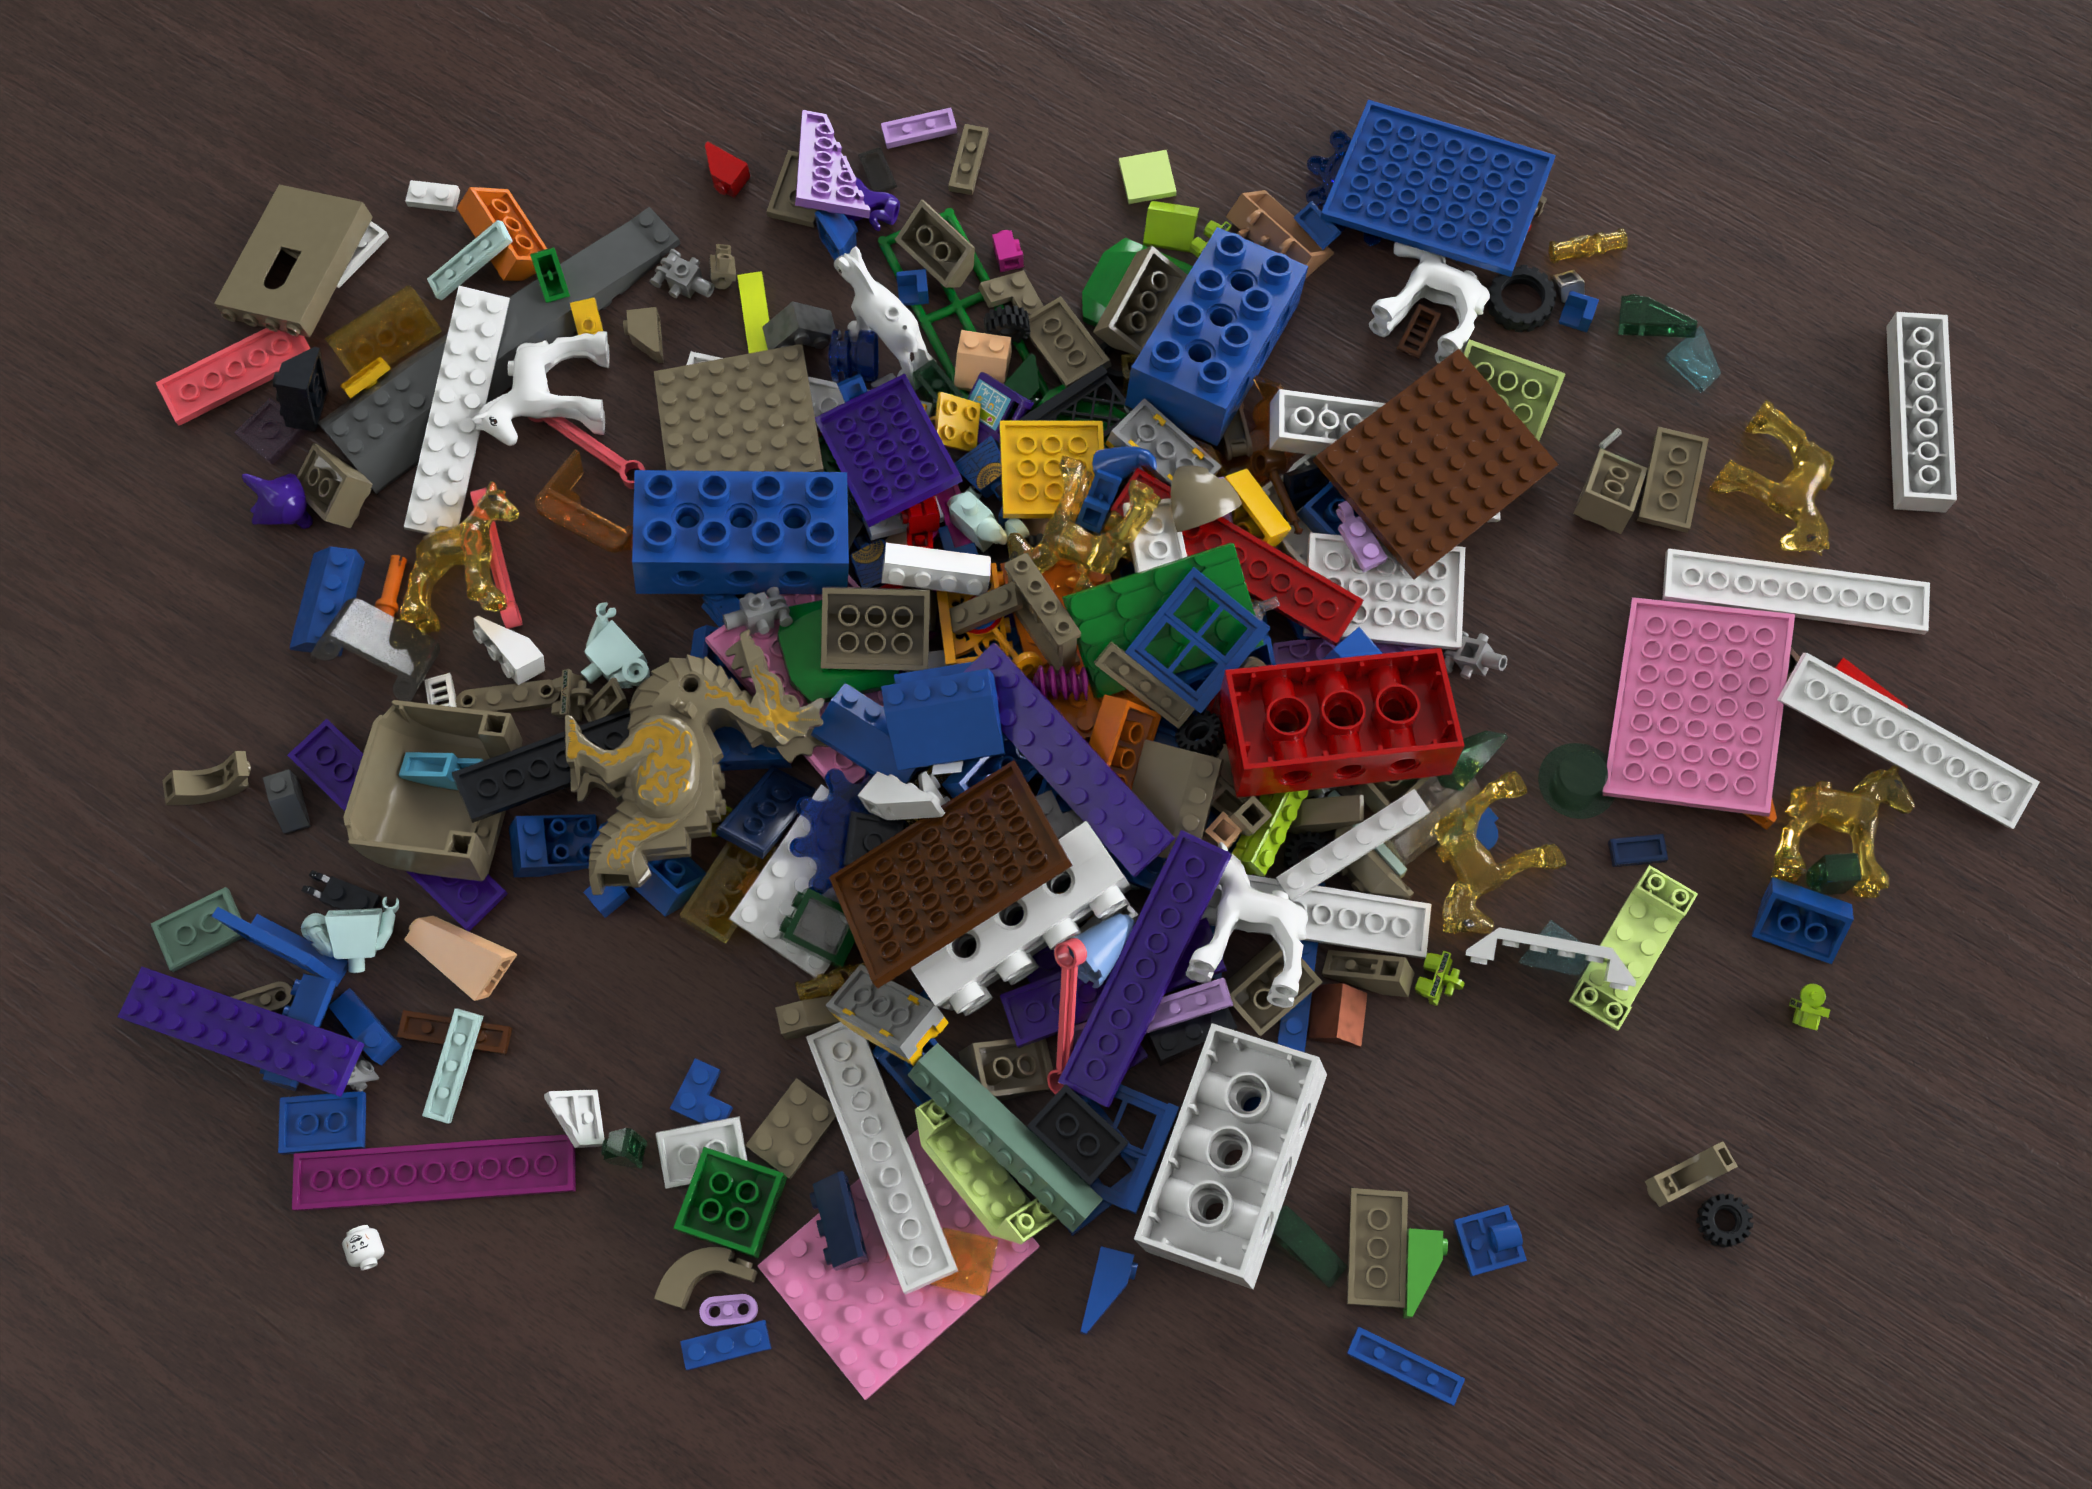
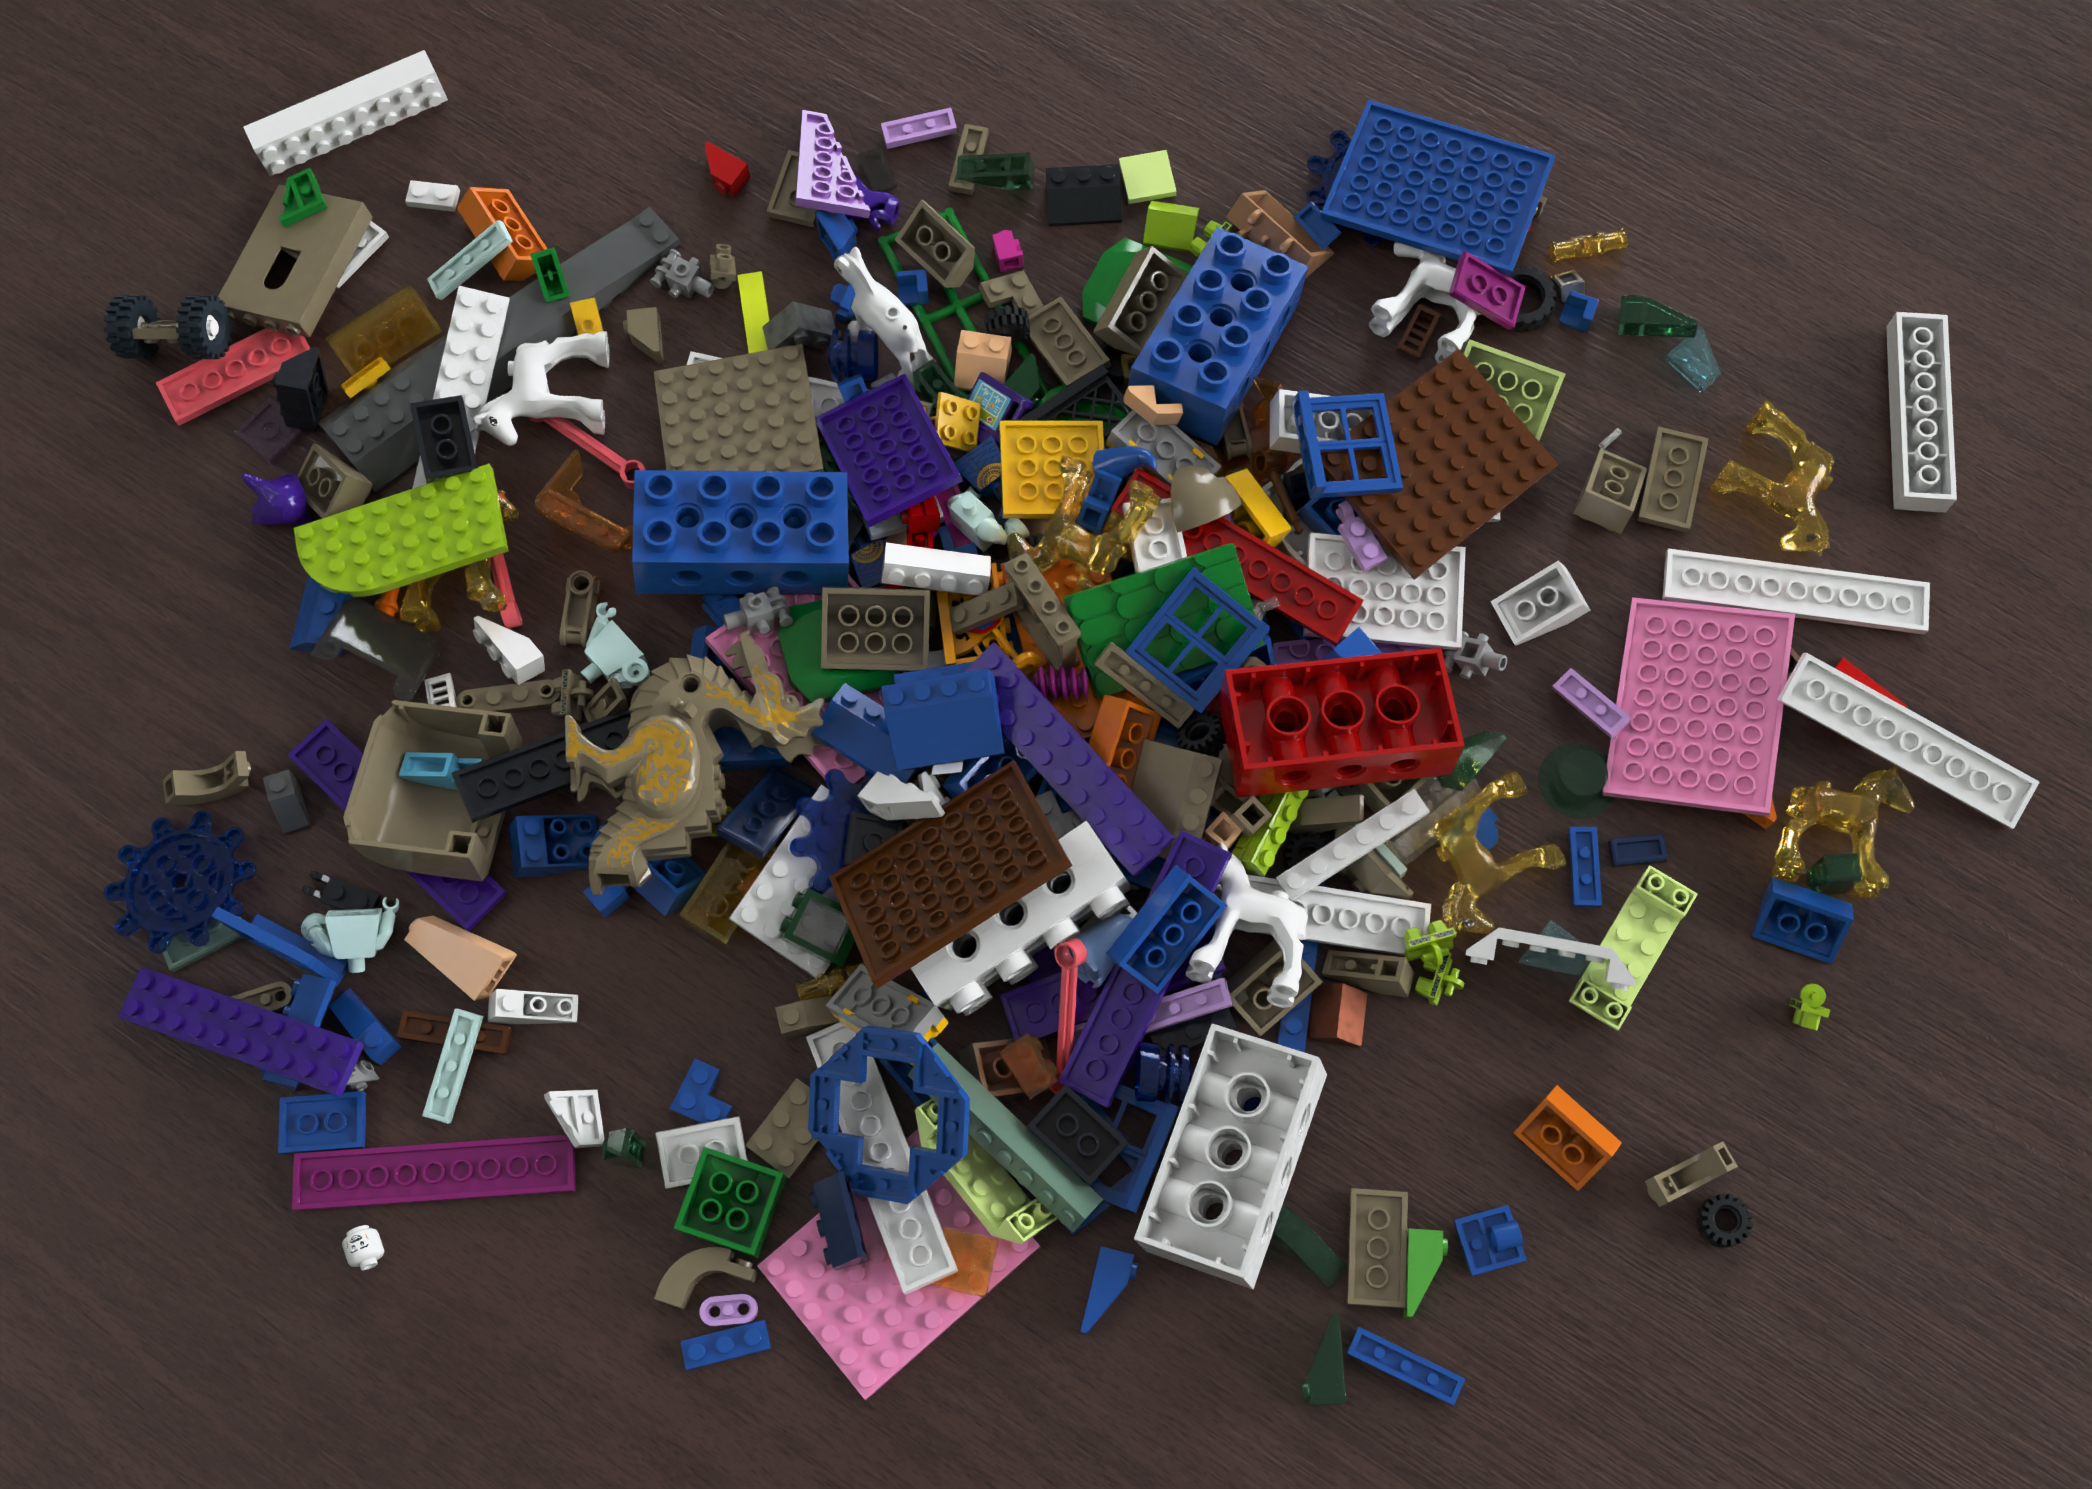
(137, 329): none -> black plate
(155, 869): none -> clear blue plate
(301, 198): none -> green wing
(346, 113): none -> white brick
(405, 536): none -> lime plate
(443, 437): none -> black brick
(531, 1007): none -> white slope
(579, 608): none -> dark tan piece
(843, 297): none -> blue piece
(929, 1078): none -> blue plate
(997, 170): none -> clear green slope
(1028, 1065): none -> clear orange brick
(1083, 195): none -> black slope
(1143, 402): none -> light nougat slope
(1161, 1073): none -> clear blue wheel
(1166, 929): none -> blue slope
(1310, 448): none -> blue window
(1326, 1374): none -> clear green slope
(1431, 946): none -> lime hips
(1487, 290): none -> magenta tile
(1540, 604): none -> white slope
(1567, 1138): none -> orange slope
(1584, 867): none -> blue plate
(1591, 703): none -> lavender plate

